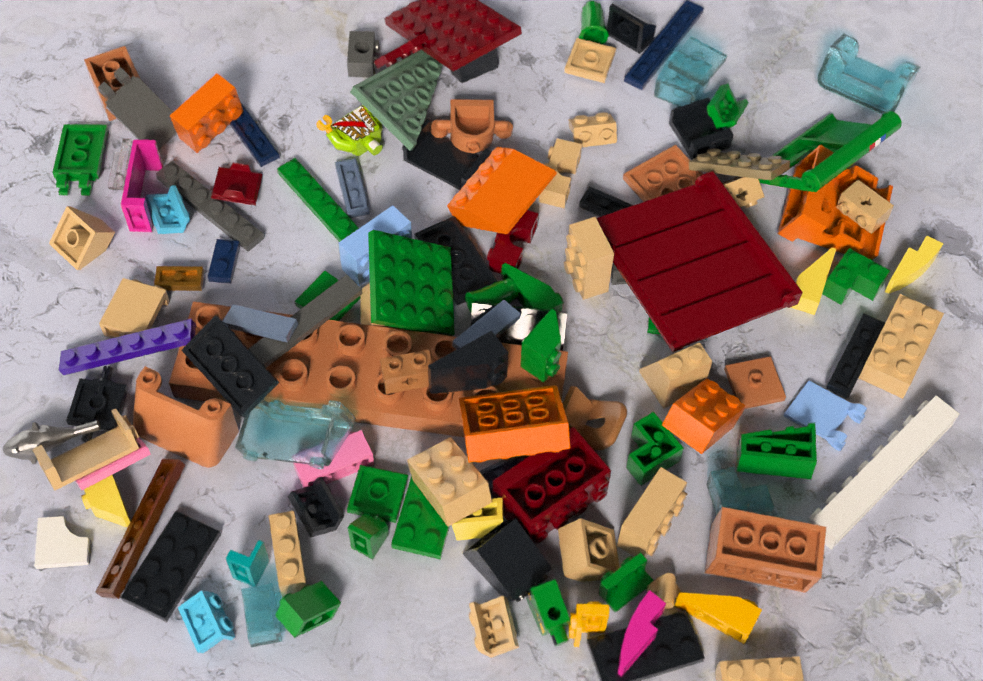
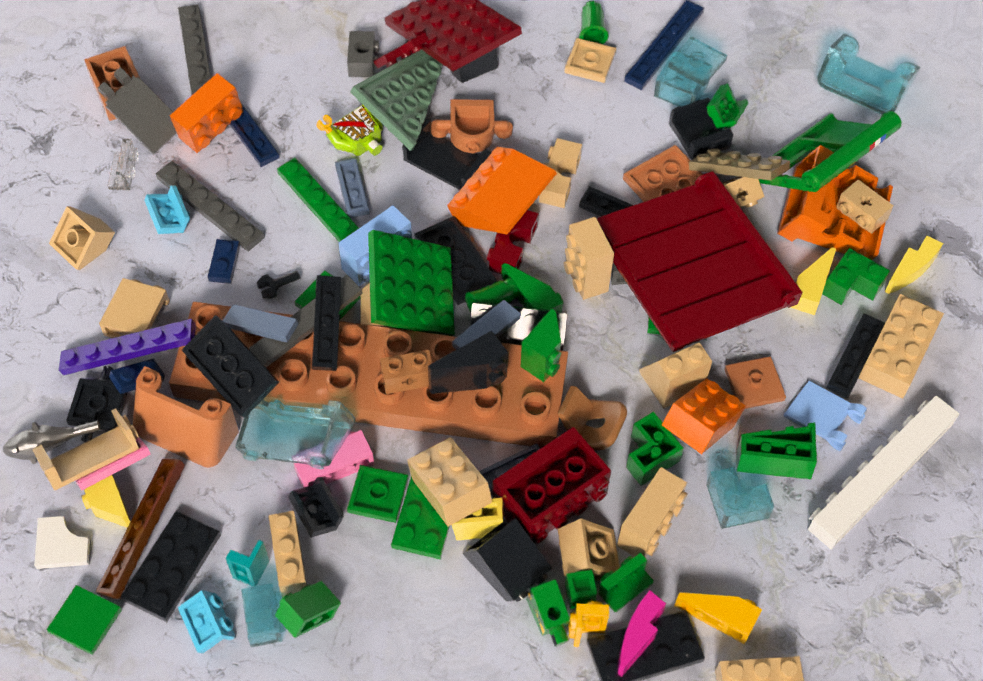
(79, 156): green tile -> none
(84, 620): none -> green tile
(125, 377): none -> dark blue plate
(143, 158): dark pink panel -> none
(179, 278): pearl gold plate -> none
(194, 46): none -> dark grey plate
(237, 184): dark red piece -> none
(274, 284): none -> black bar
(326, 323): none -> black plate
(368, 534): green slope -> none
(493, 627): tan bracket -> none
(514, 423): orange slope -> none
(580, 588): none -> green brick
(594, 129): tan bracket -> none
(630, 28): black slope -> none
(666, 589): tan piece -> none
(765, 550): nougat brick -> none

